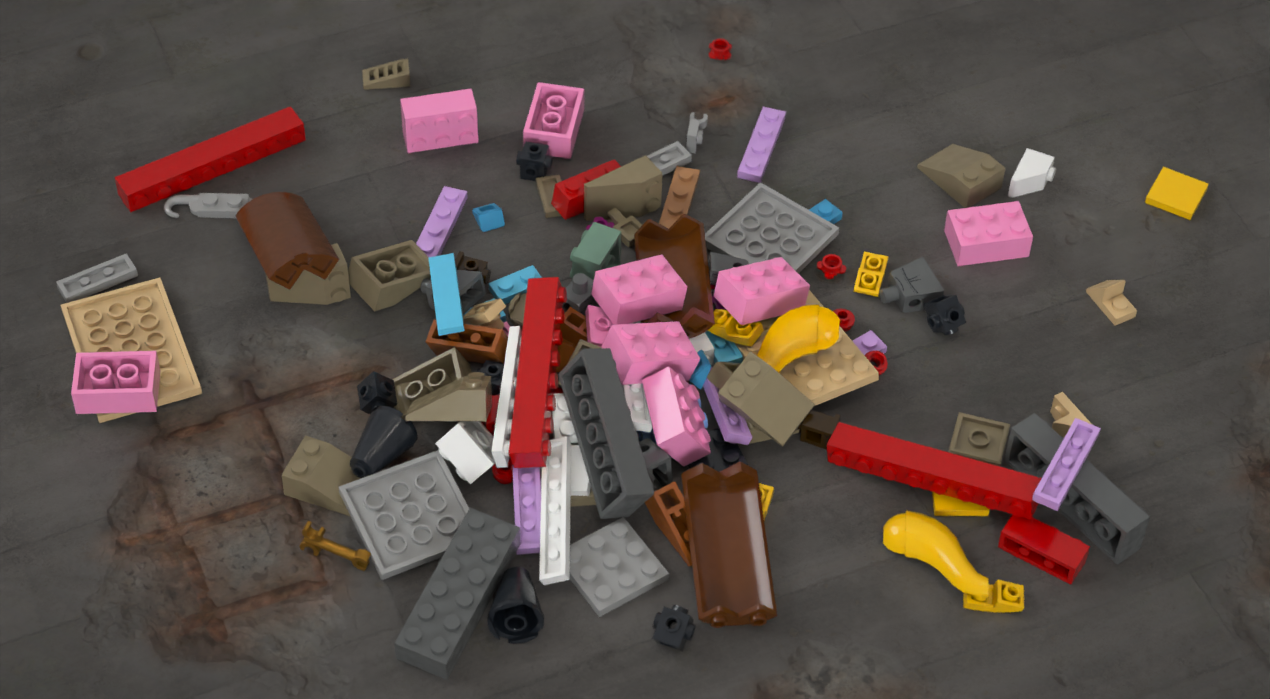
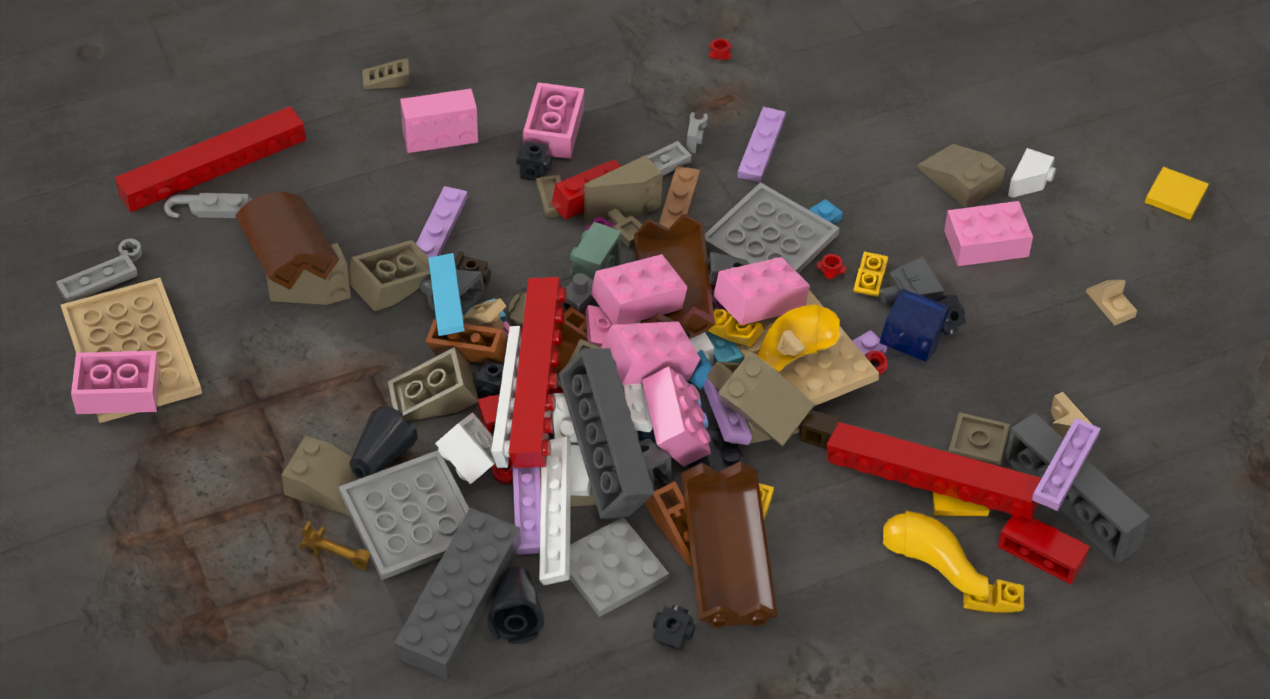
(130, 244): none -> light grey bush
(376, 392): black brick -> none
(460, 400): dark tan slope -> none
(489, 217): dark azure slope -> none
(512, 284): medium azure plate -> none
(790, 344): none -> tan tile
(846, 318): red plate -> none
(914, 325): none -> clear blue slope

